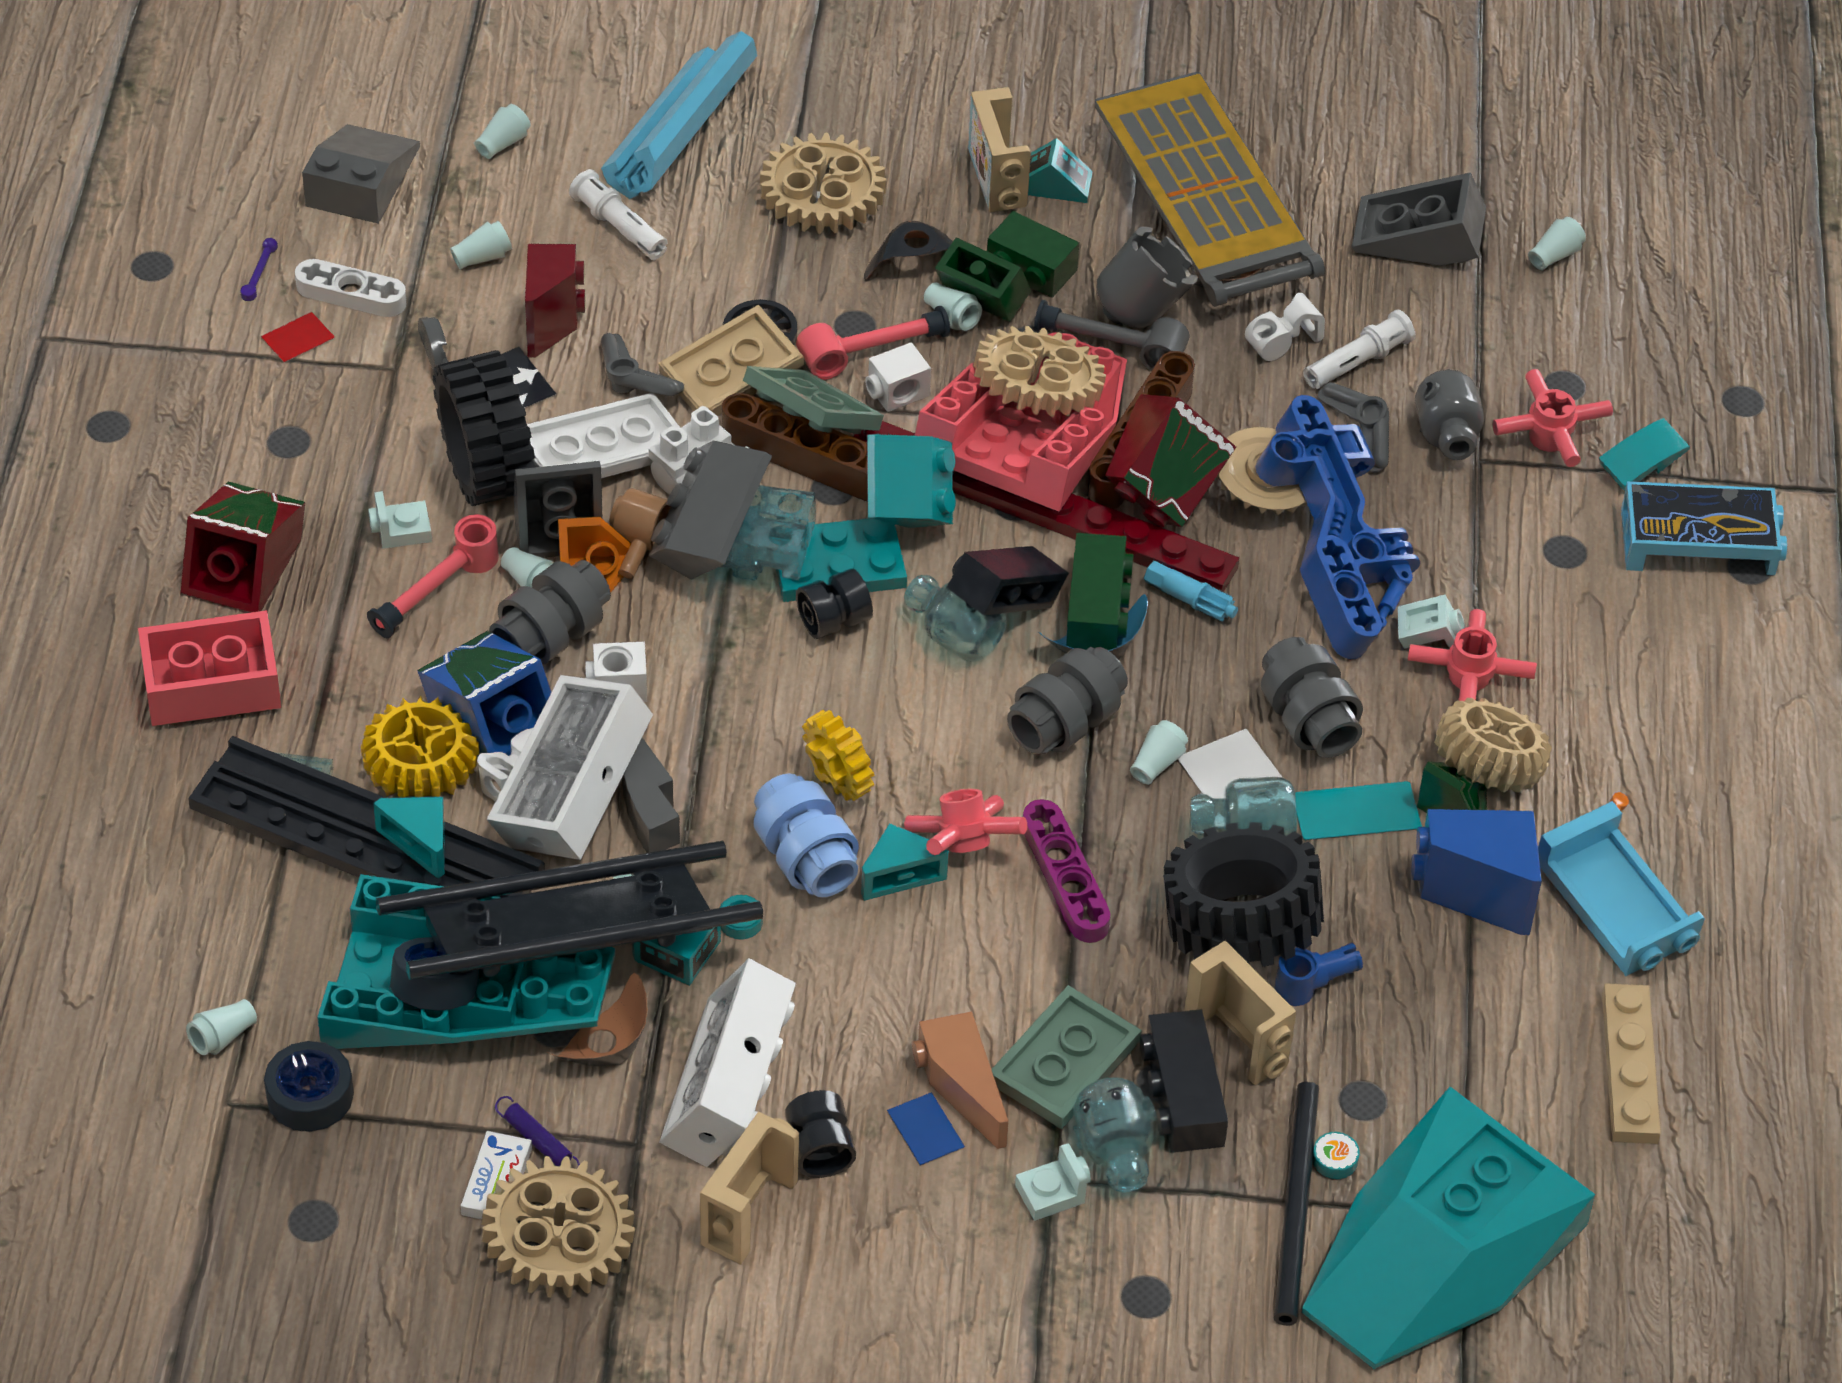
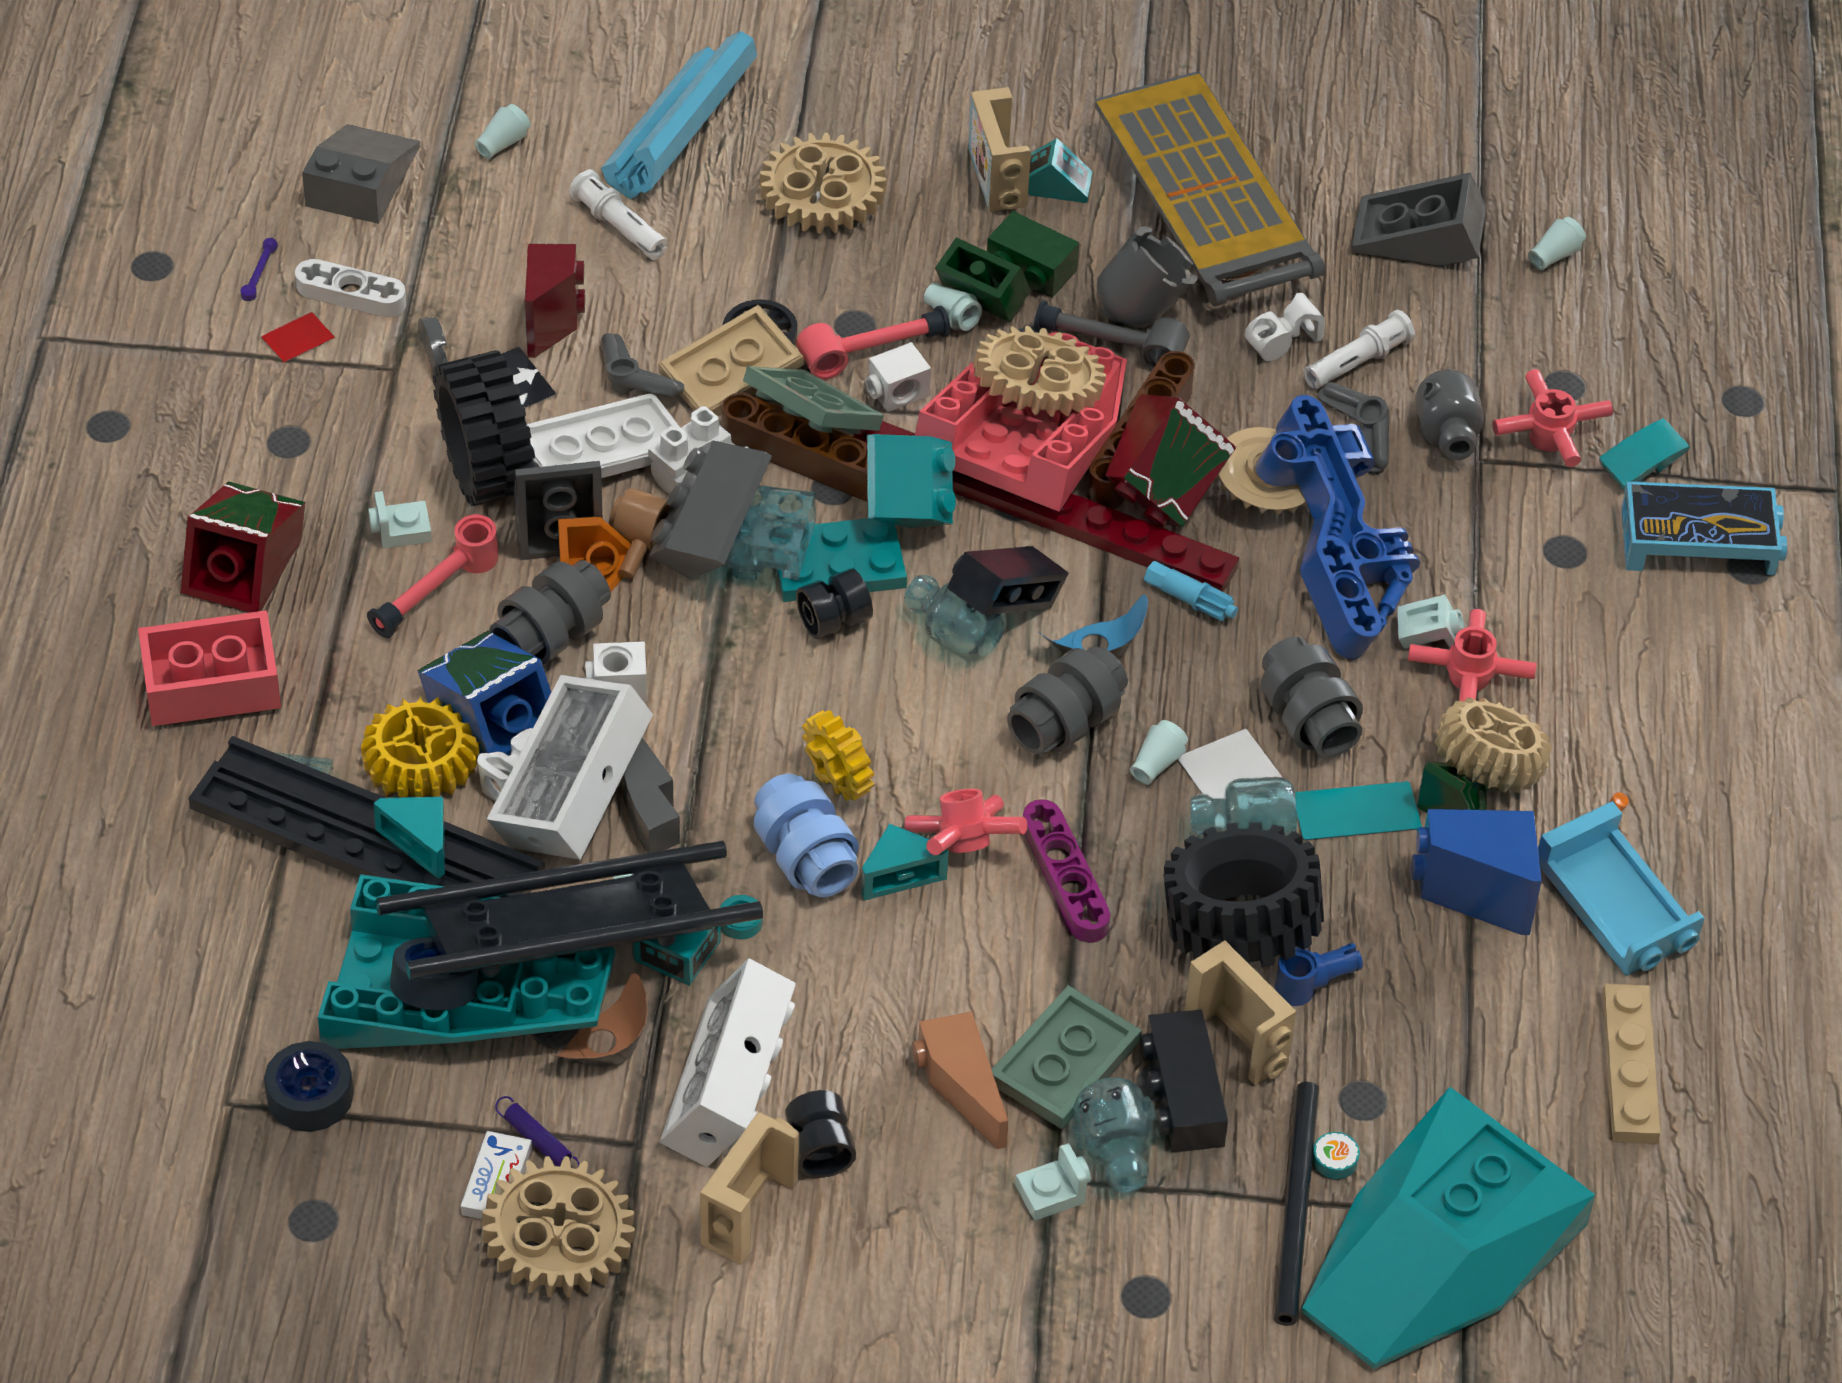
(220, 1026): light aqua cone -> none
(483, 245): light aqua cone -> none
(523, 566): light aqua cone -> none
(896, 247): black piece -> none
(925, 1128): blue sticker -> none
(1099, 591): dark green brick -> none

